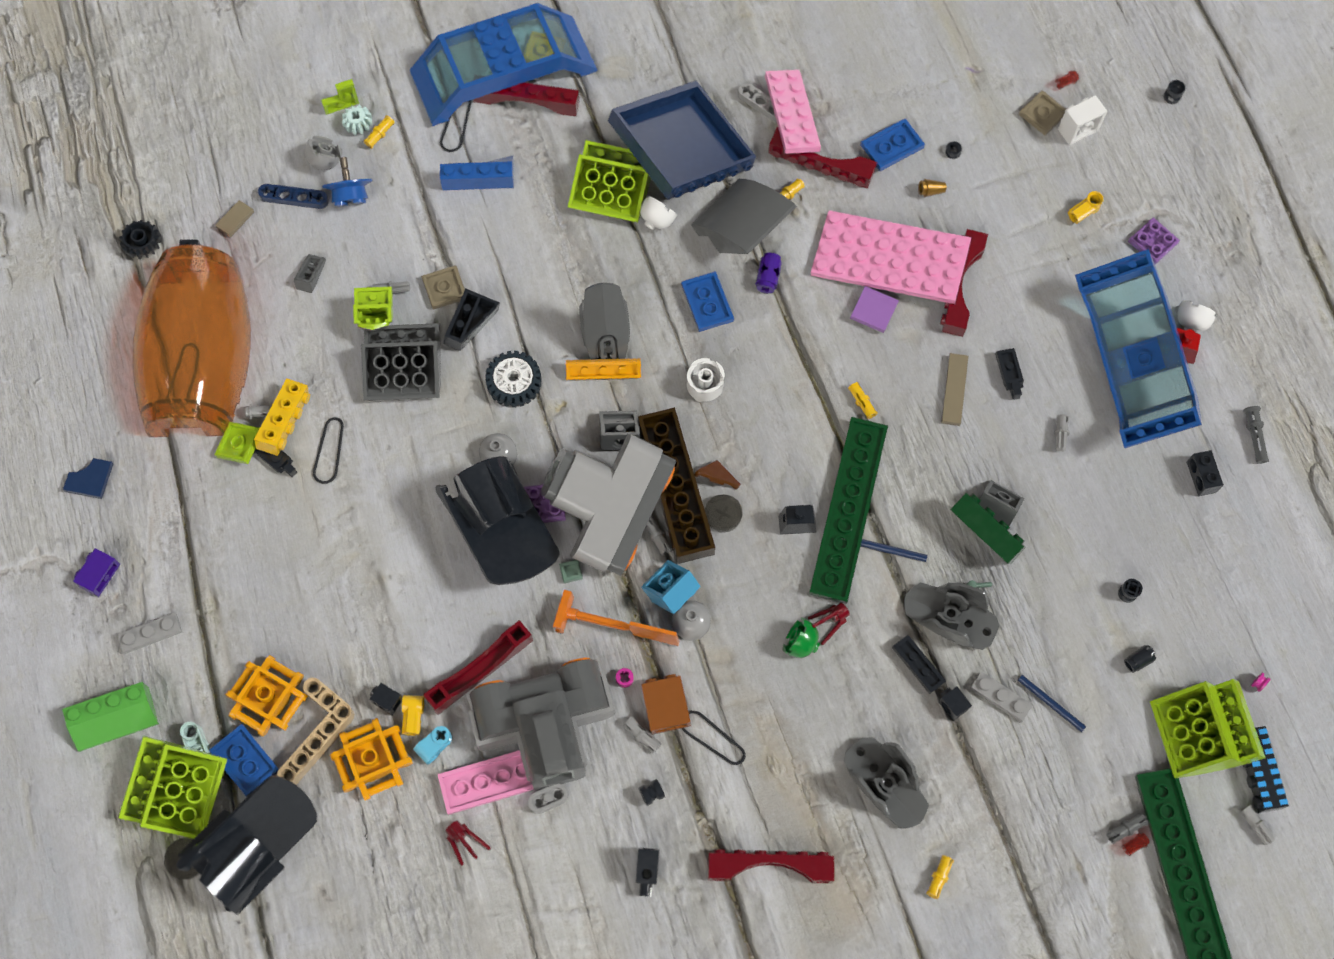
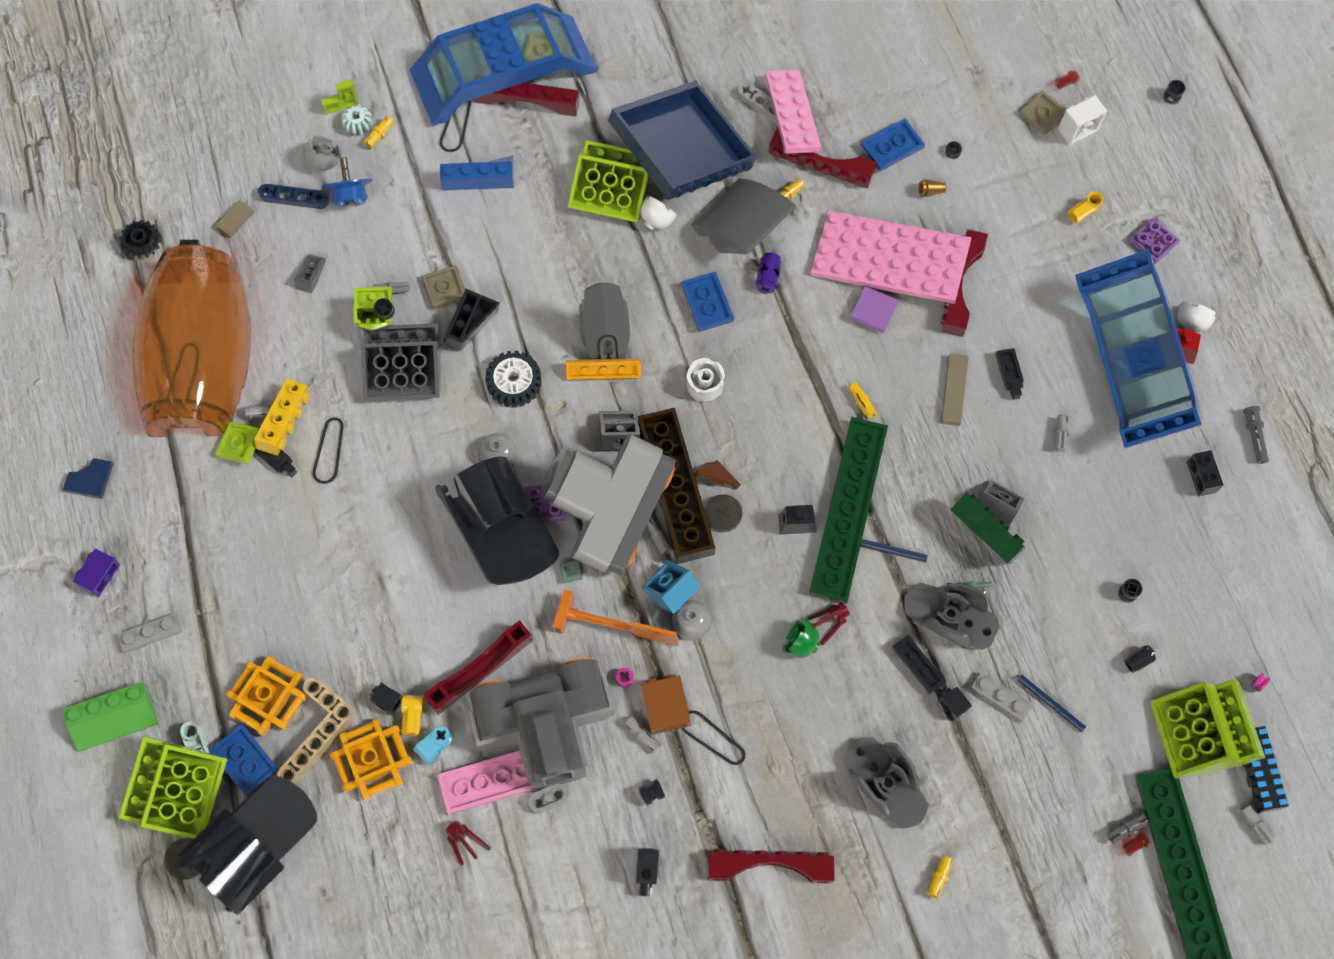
(384, 305): none -> black wheel

